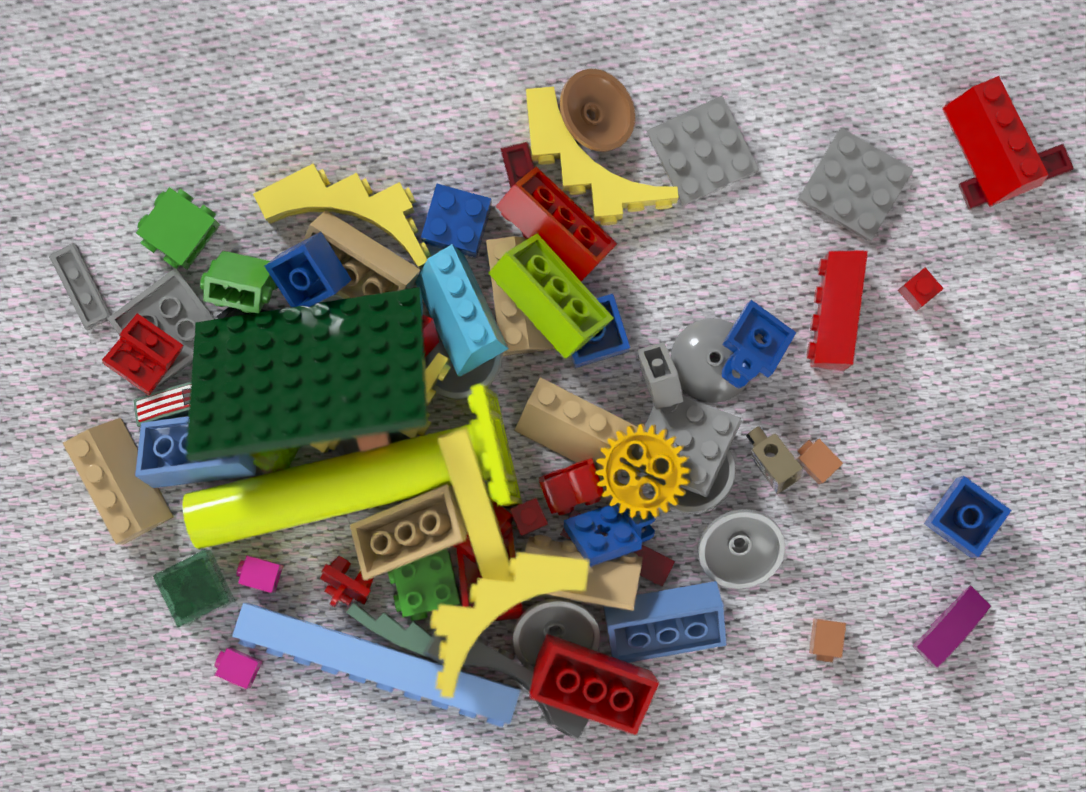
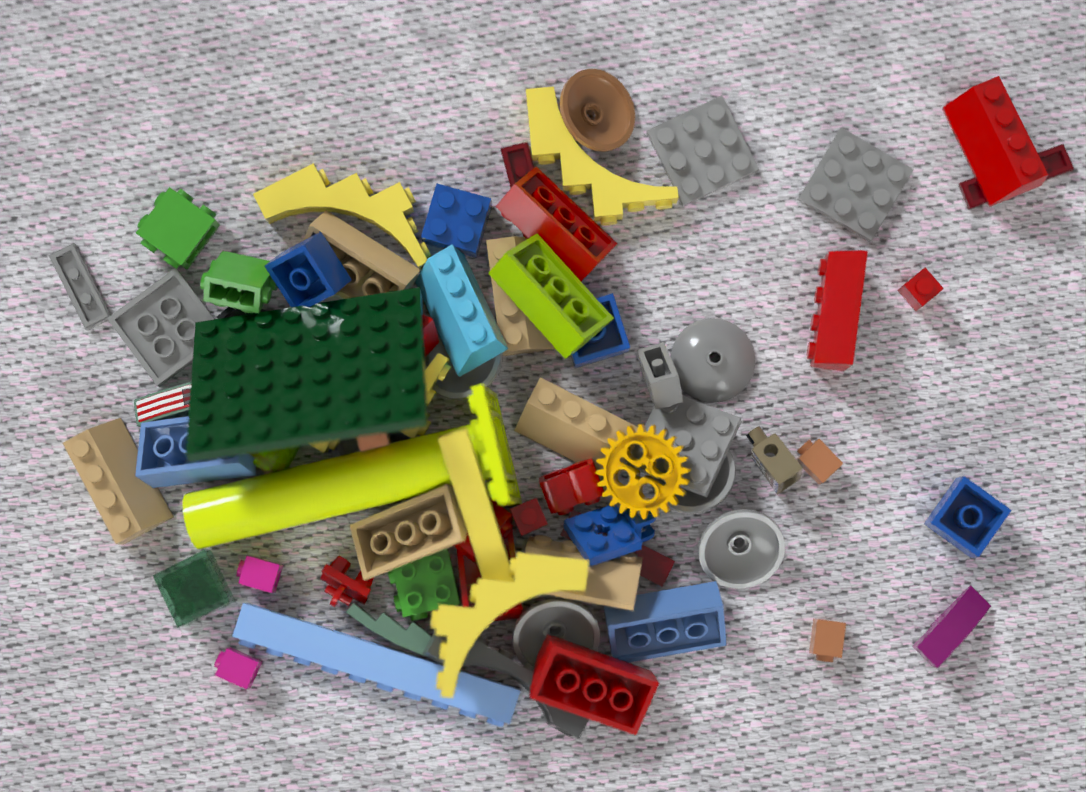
(143, 354): red slope -> none
(749, 355): blue plate -> none

